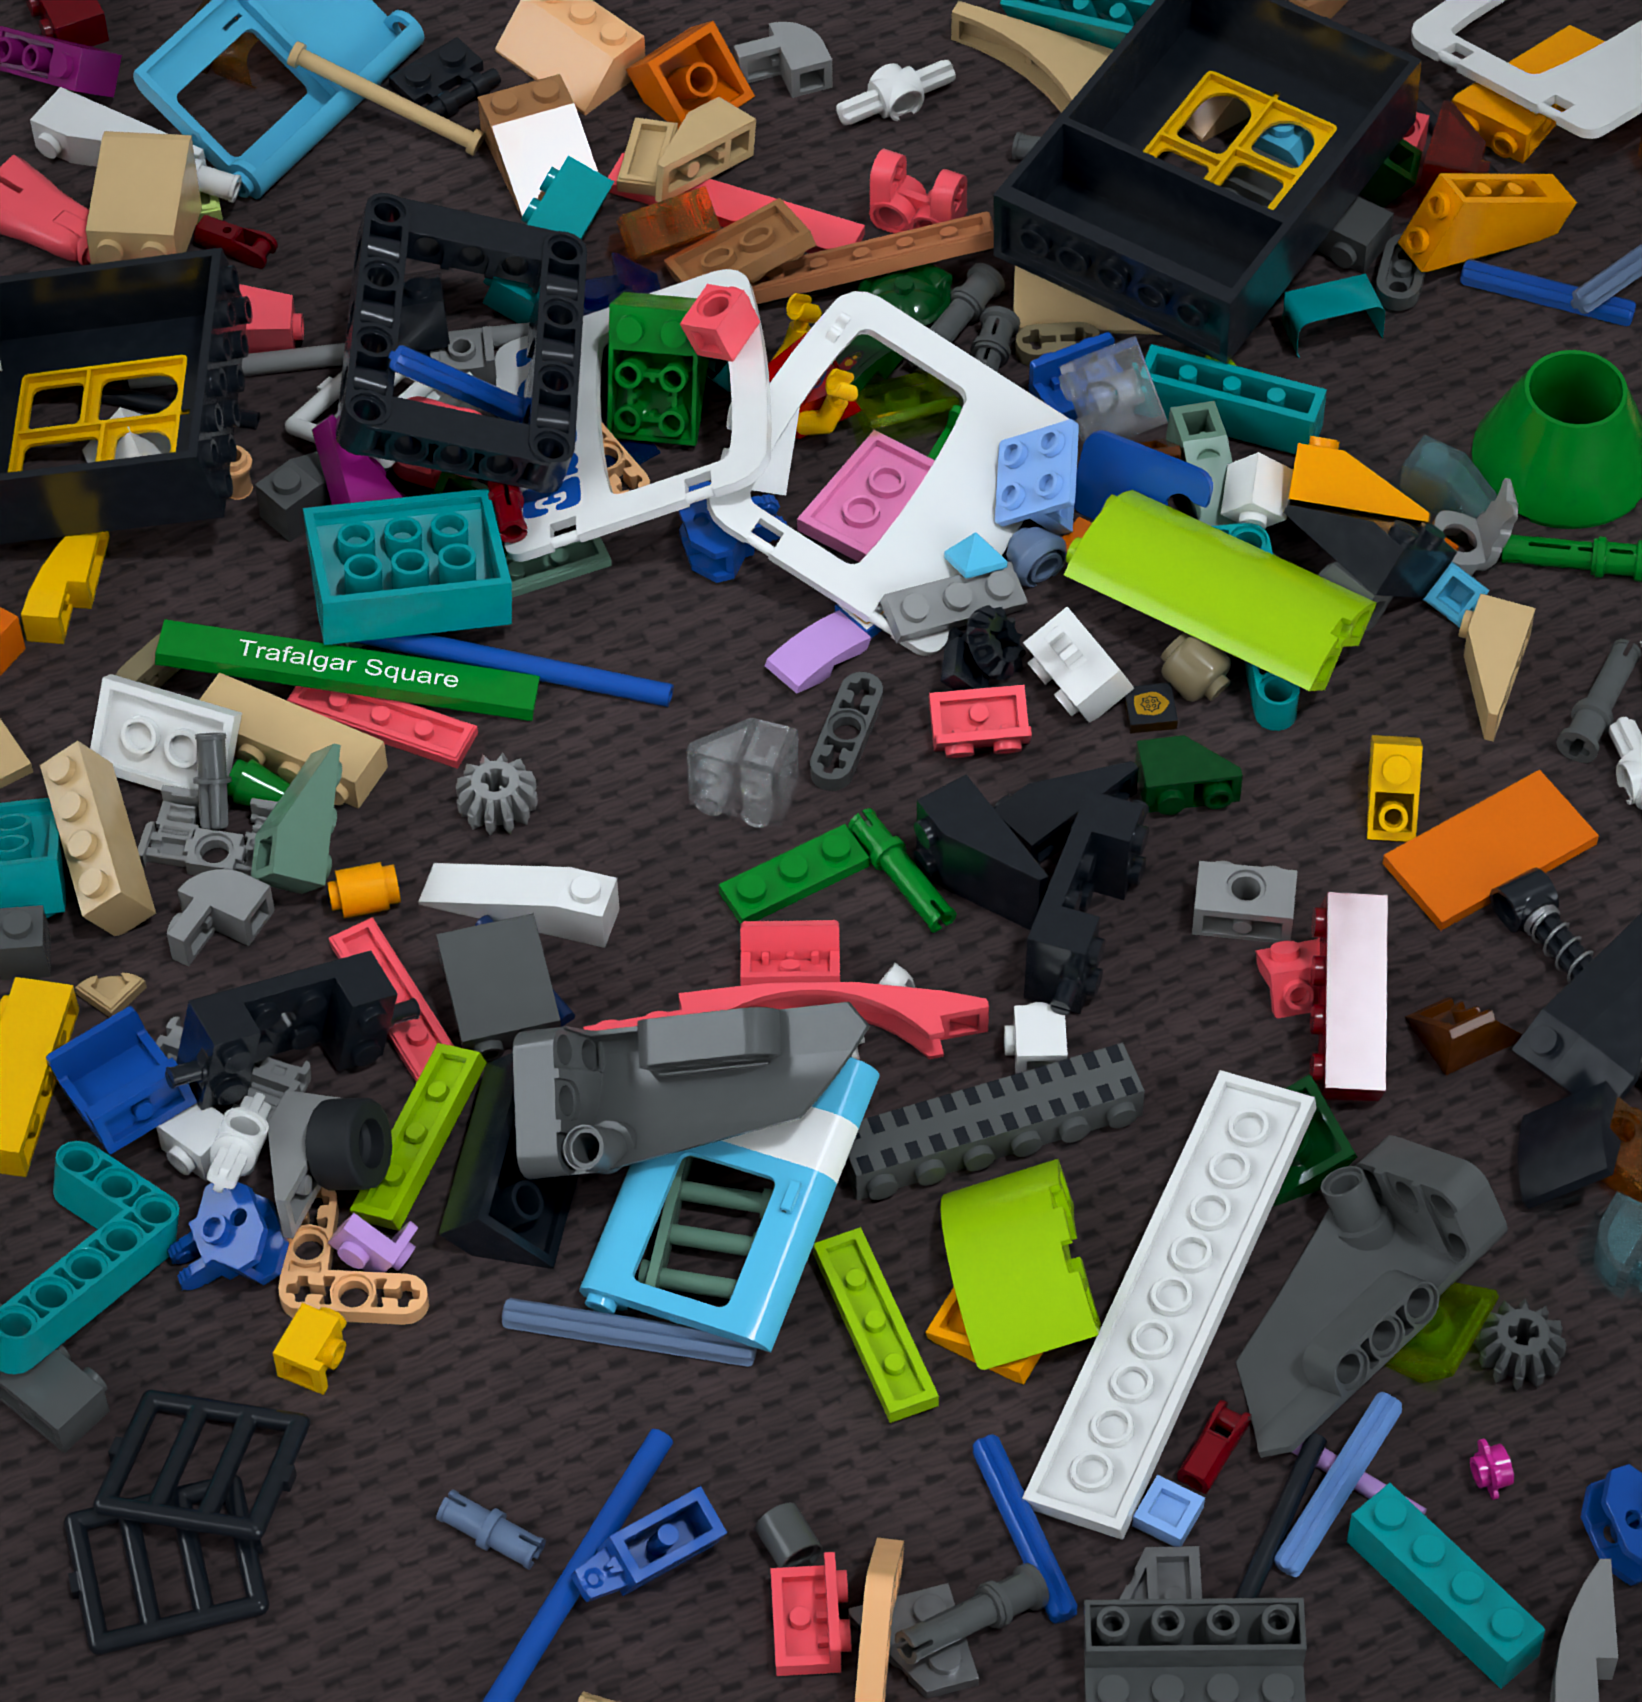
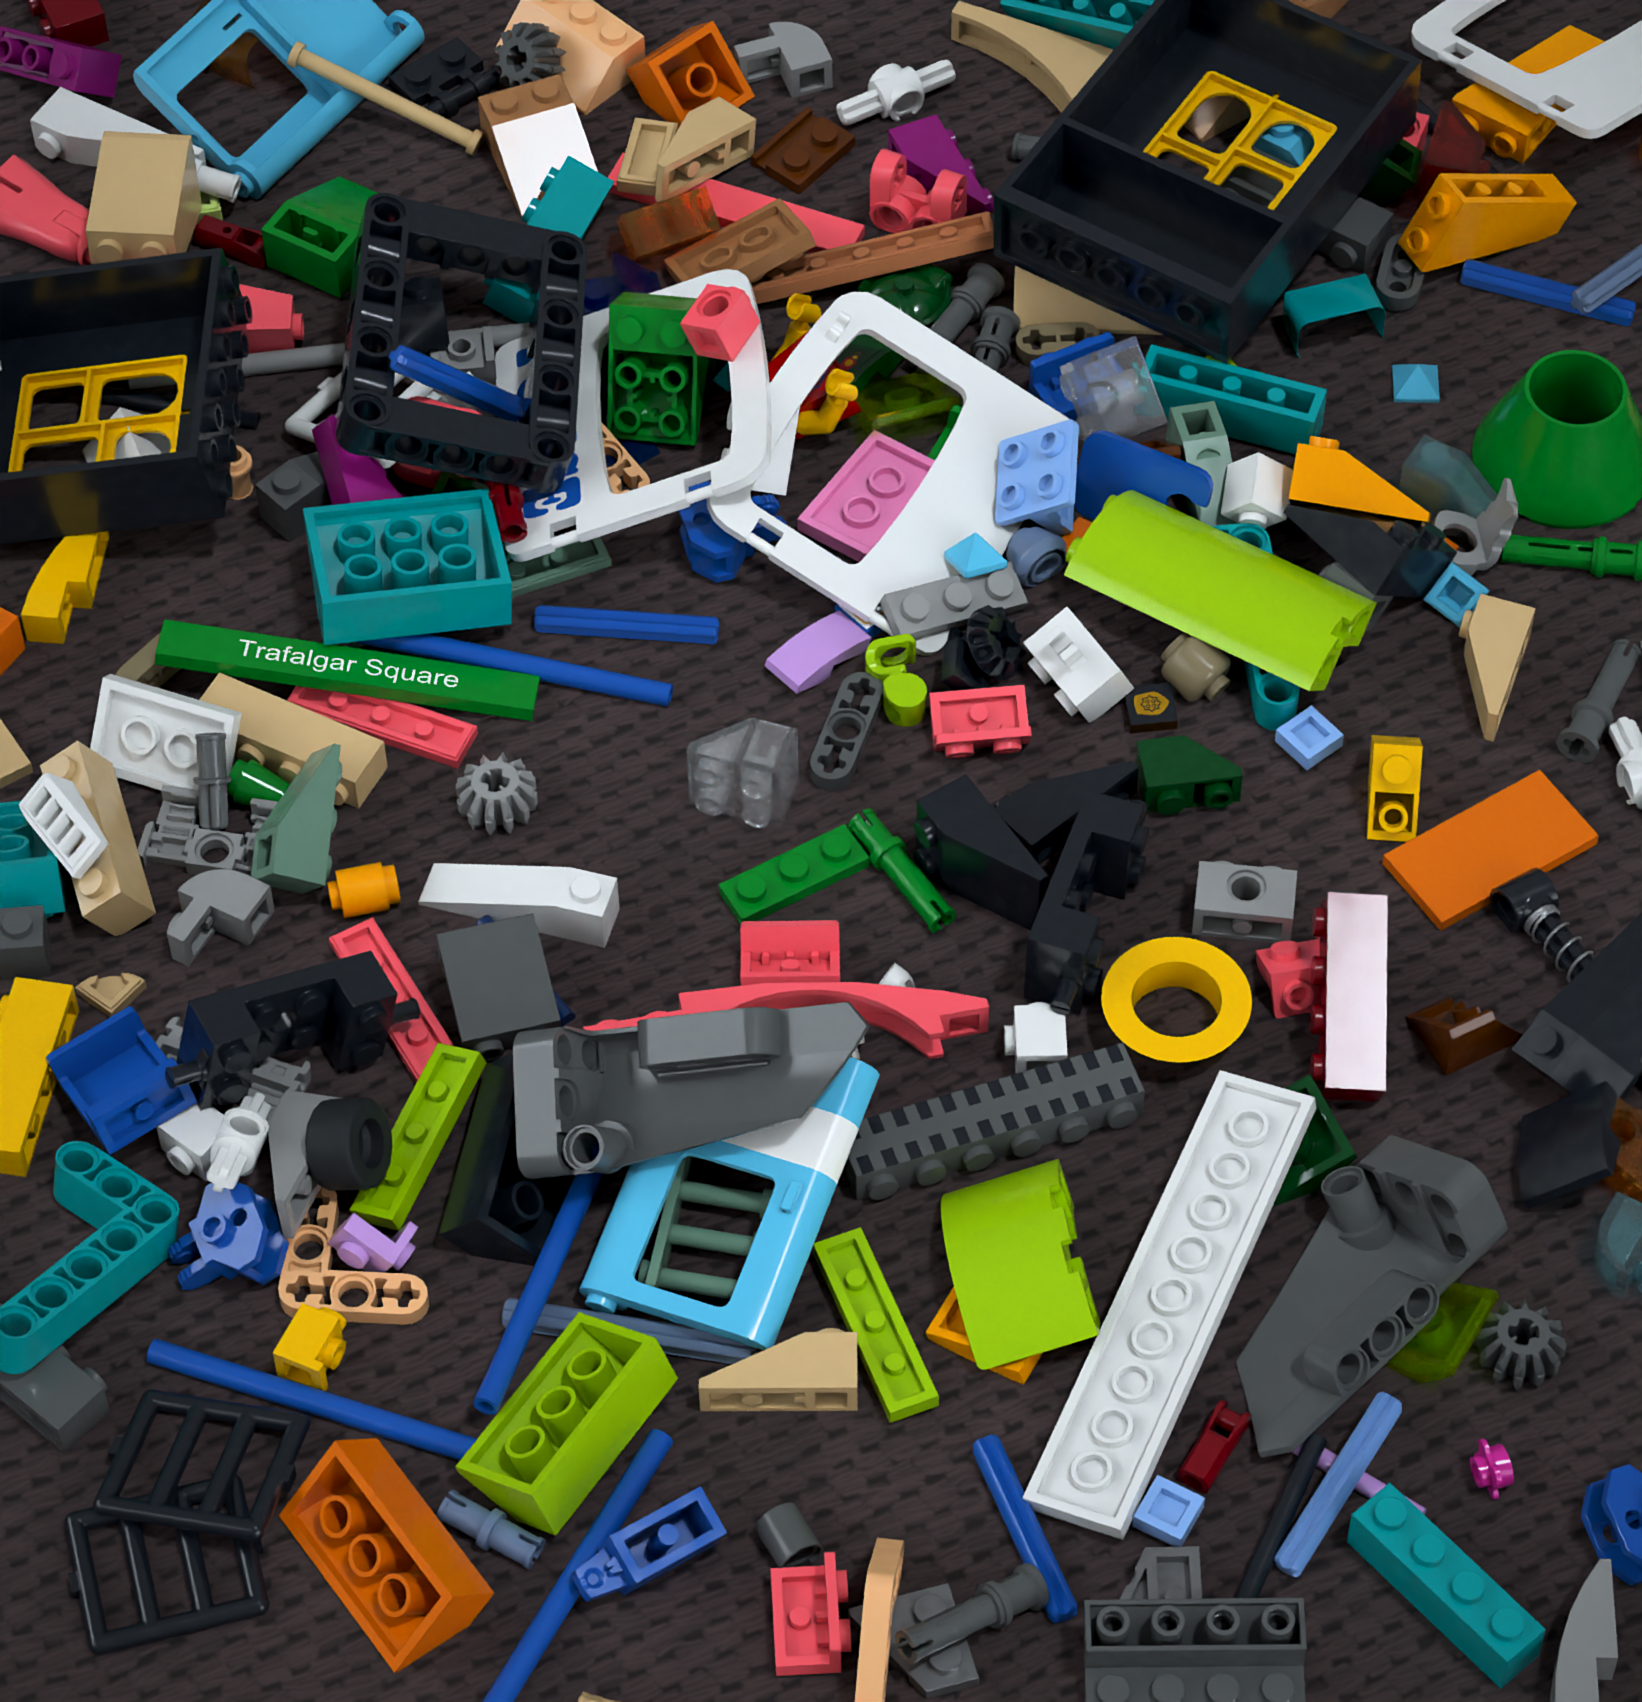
(61, 821): none -> white slope
(309, 1399): none -> blue piece
(317, 234): none -> green slope
(384, 1552): none -> orange slope
(528, 54): none -> dark grey gear
(537, 1291): none -> blue piece
(568, 1421): none -> lime slope
(626, 624): none -> blue axle
(796, 1375): none -> tan slope
(803, 150): none -> reddish brown plate
(902, 692): none -> lime leg
(929, 151): none -> magenta slope
(1176, 964): none -> yellow hose
(1309, 737): none -> light blue plate
(1415, 383): none -> medium azure slope

